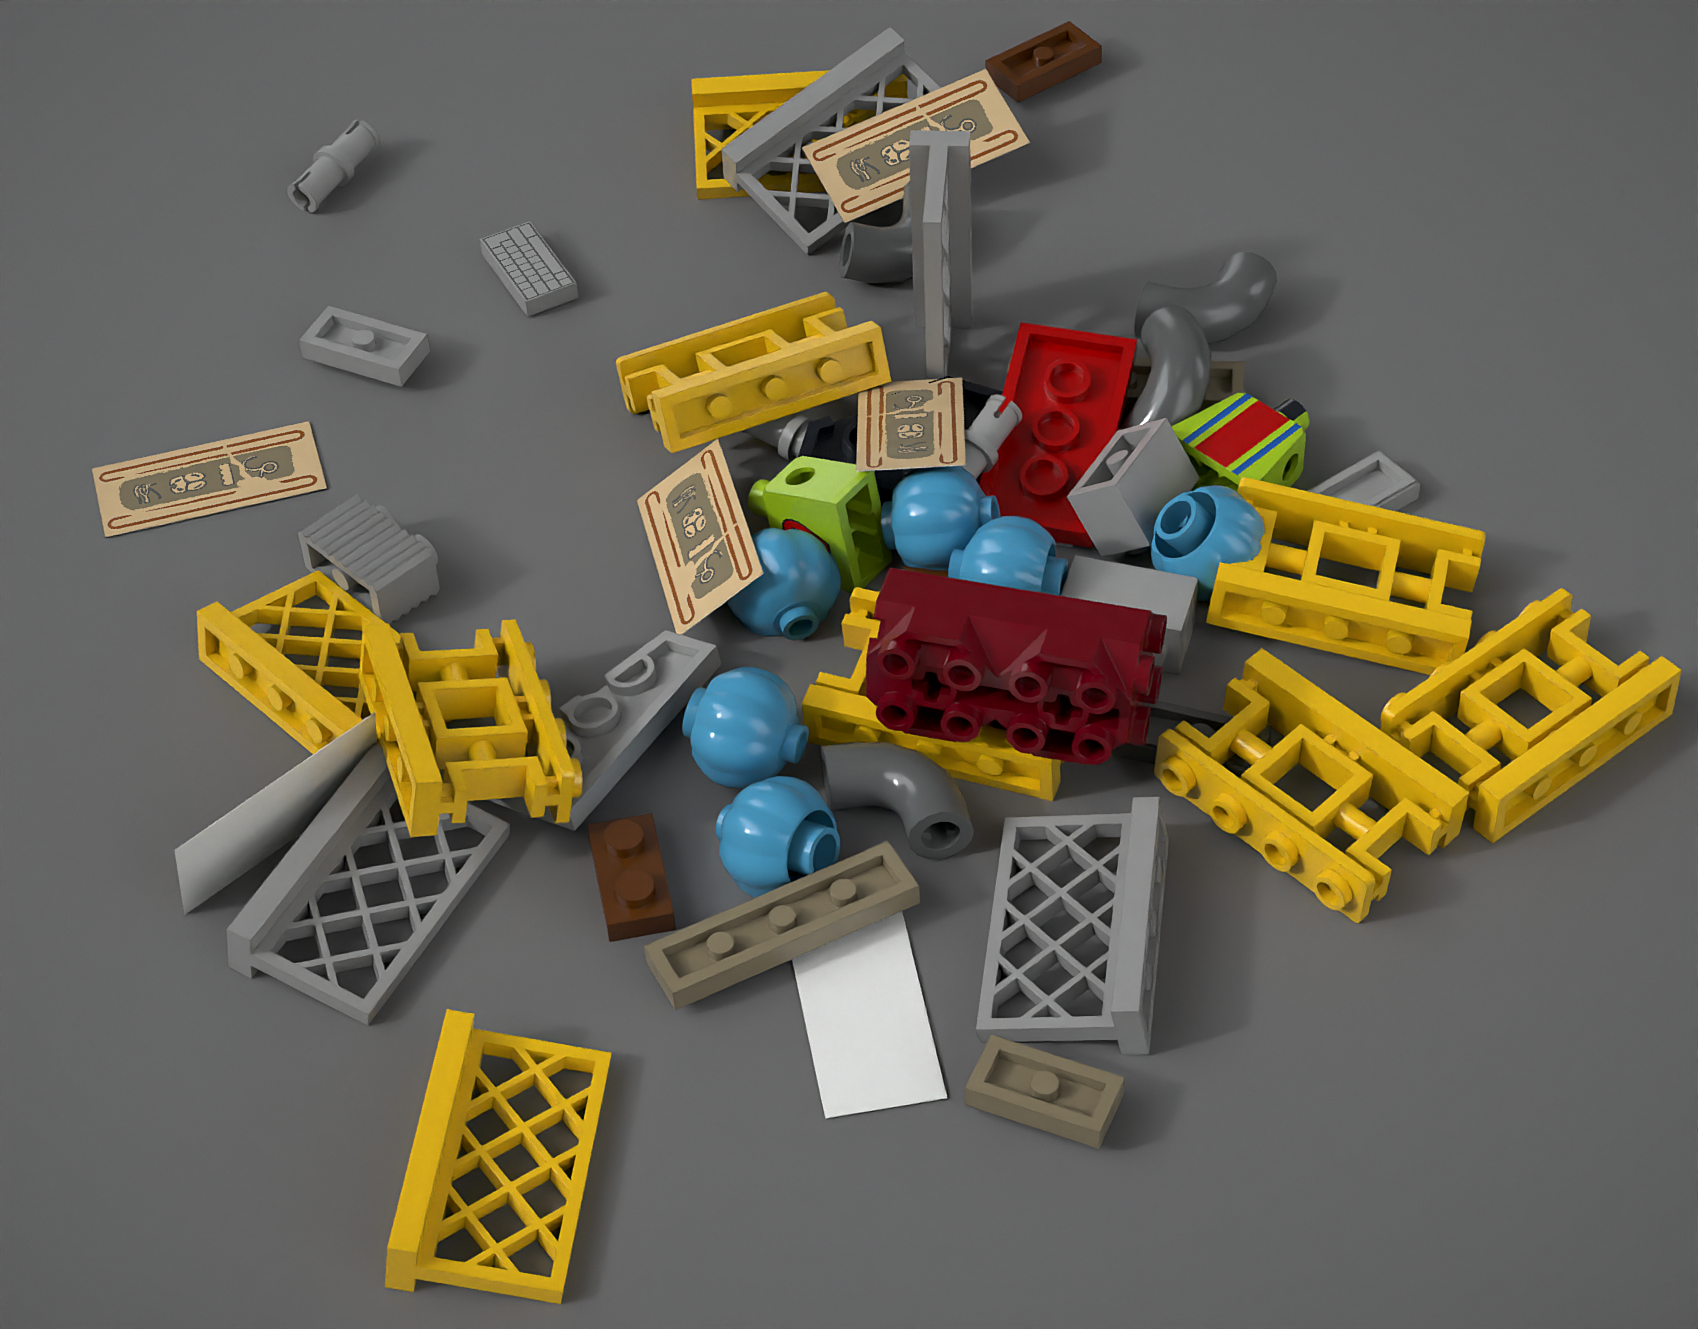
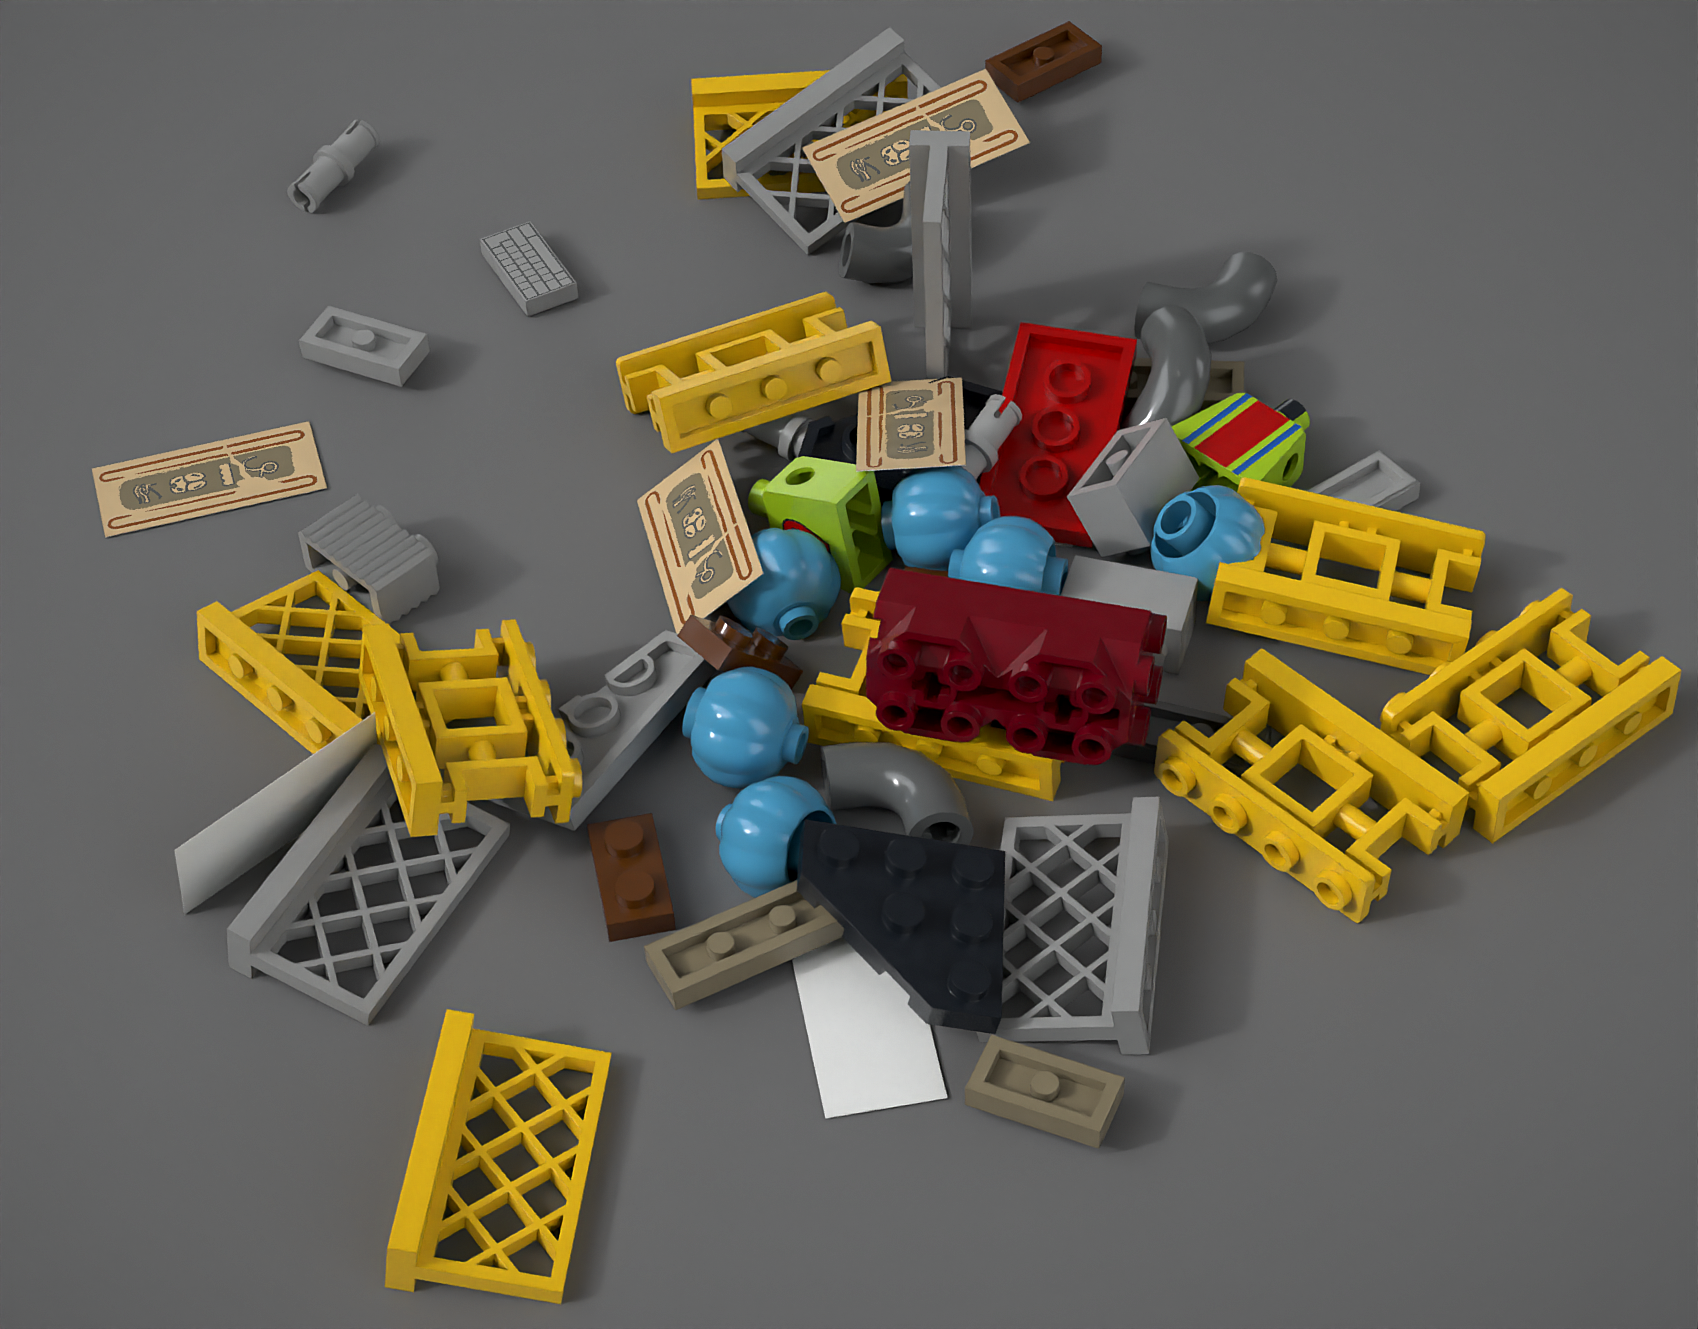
(731, 646): none -> reddish brown plate
(917, 912): none -> black plate

